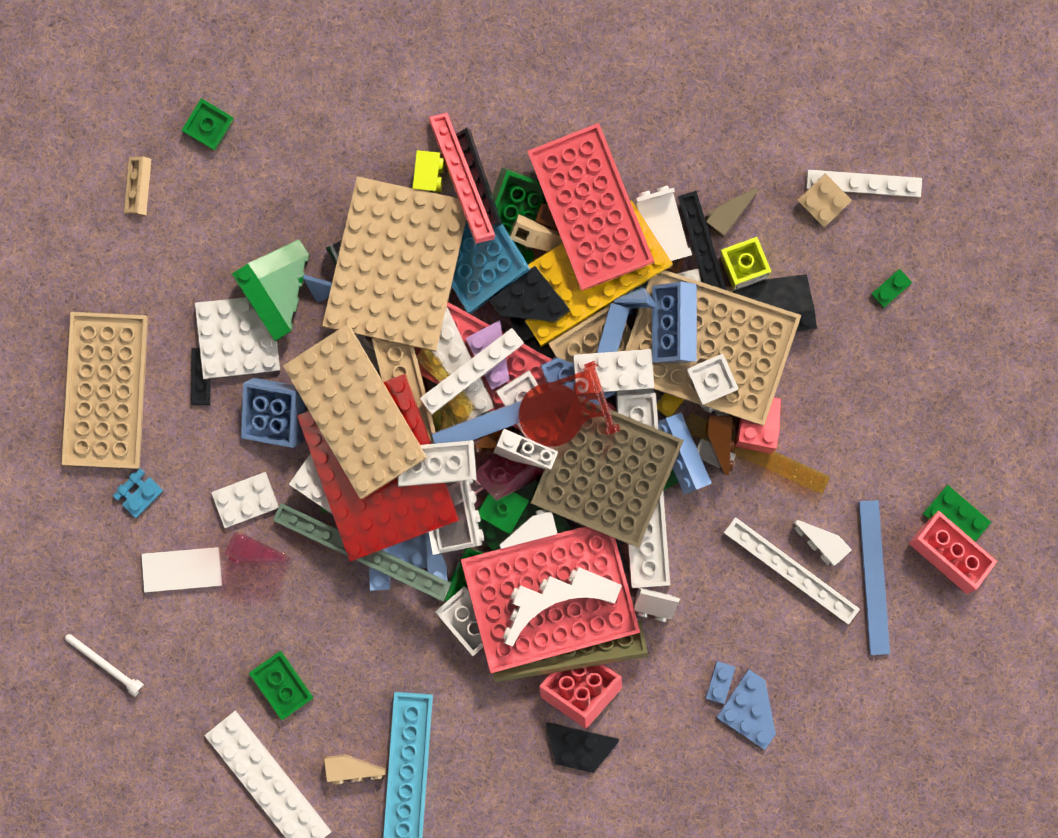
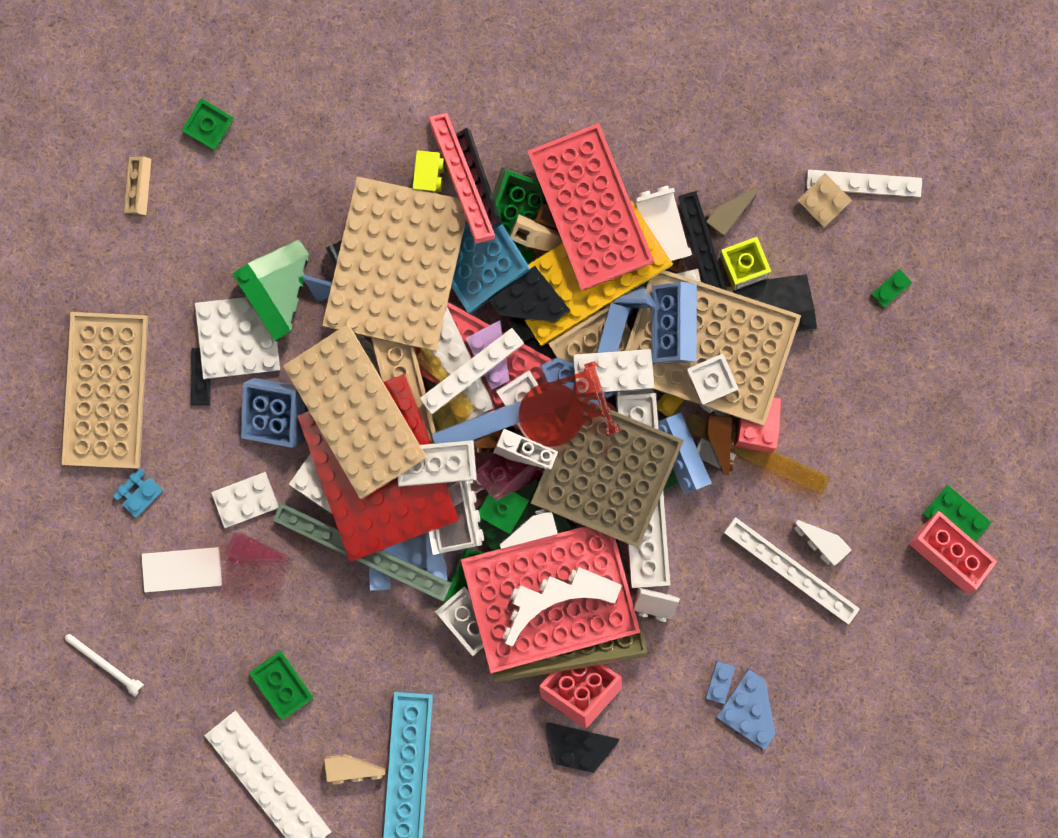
(874, 577): medium blue tile -> none

